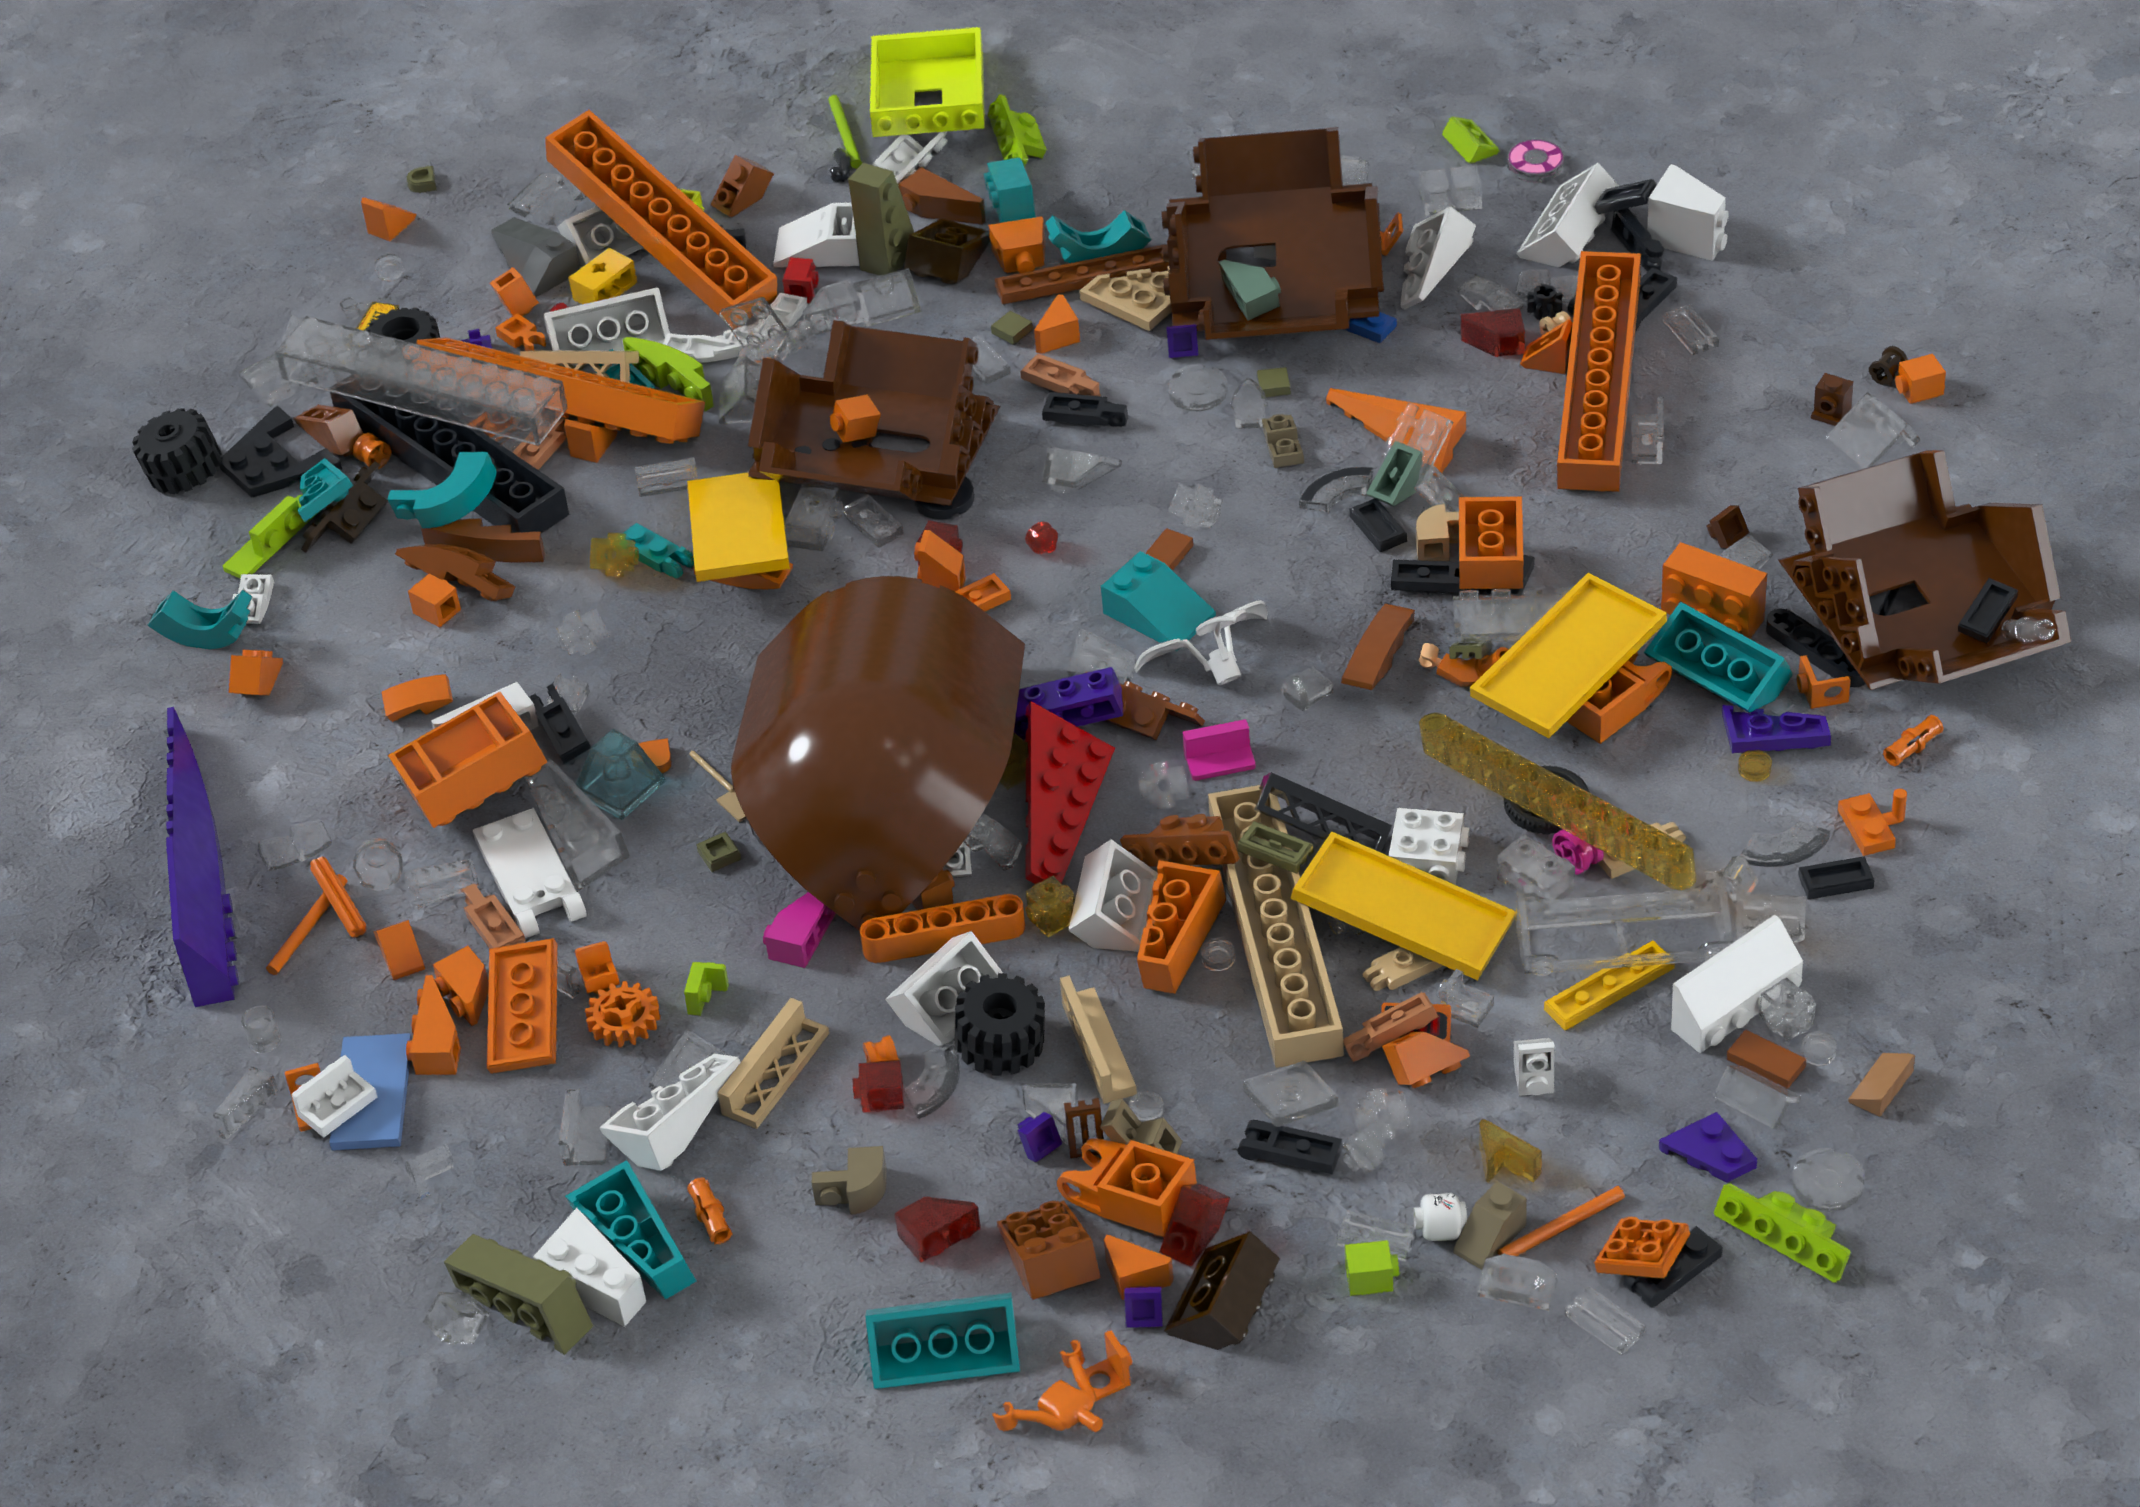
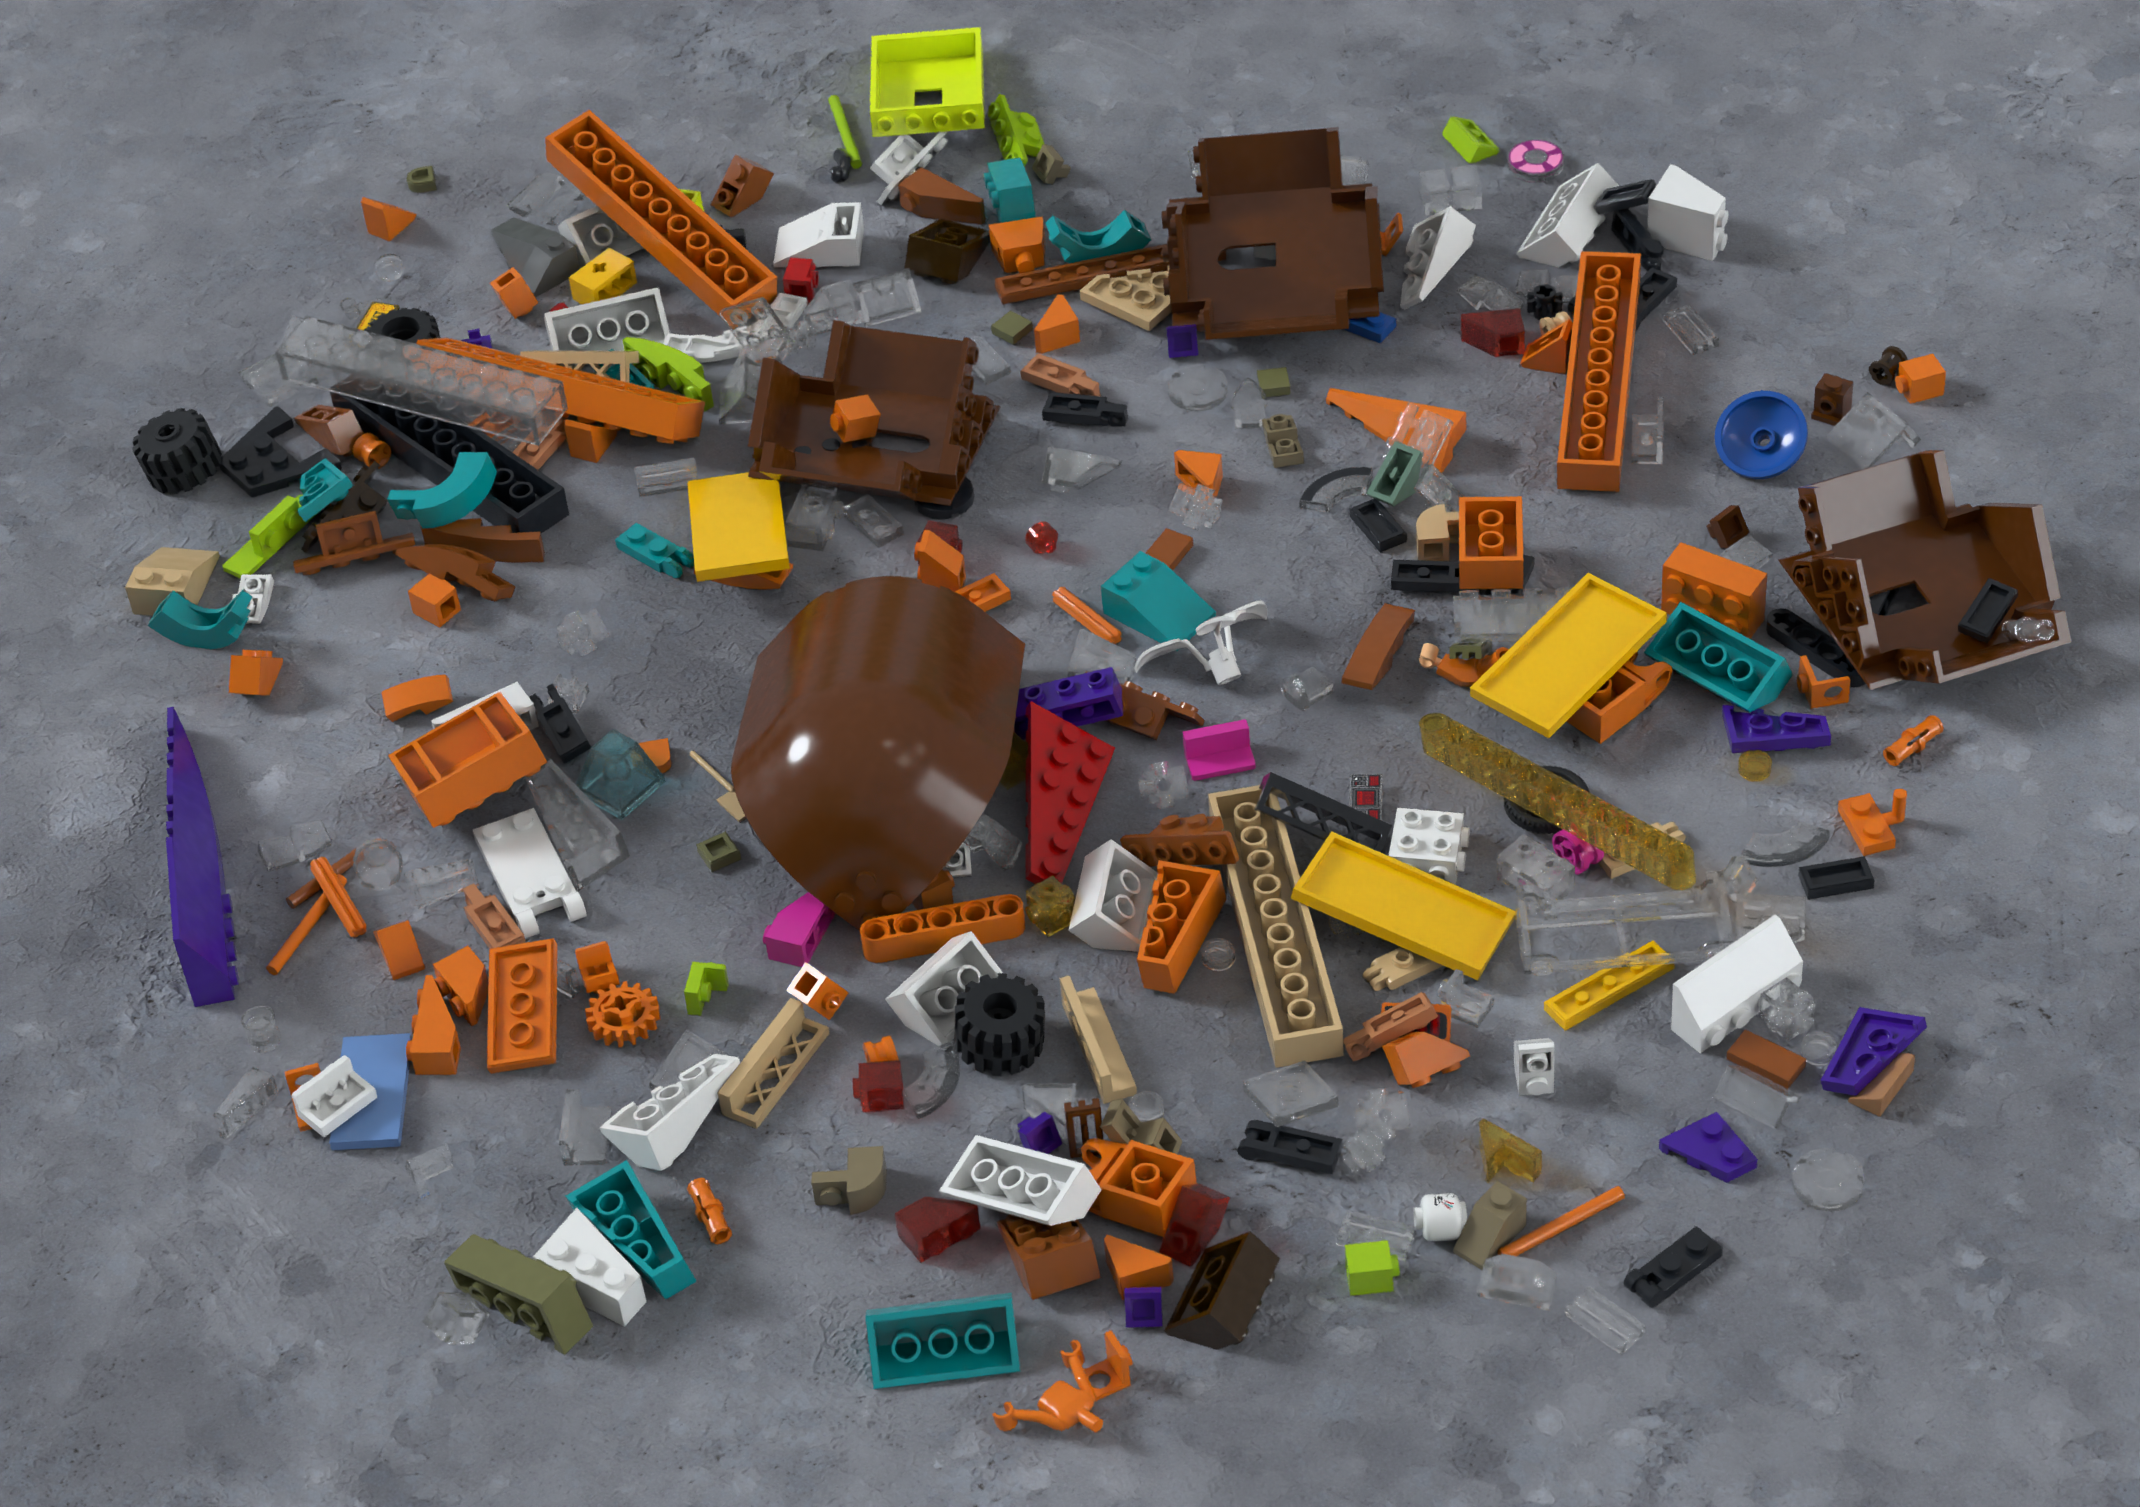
(169, 570): none -> tan slope
(313, 886): none -> dark orange bar
(350, 540): none -> dark orange bracket
(520, 331): orange plate -> none
(604, 551): clear yellow brick -> none
(817, 991): none -> orange brick
(879, 220): olive wedge -> none
(1022, 1182): none -> white slope
(1050, 165): none -> dark tan tile
(1086, 615): none -> orange axle
(1199, 468): none -> orange slope
(1250, 288): sand green slope -> none
(1271, 850): olive tile -> none
(1366, 793): none -> tile
(1642, 1247): orange tile -> none
(1757, 418): none -> blue dish
(1785, 1227): lime bracket -> none
(1869, 1047): none -> dark purple wing

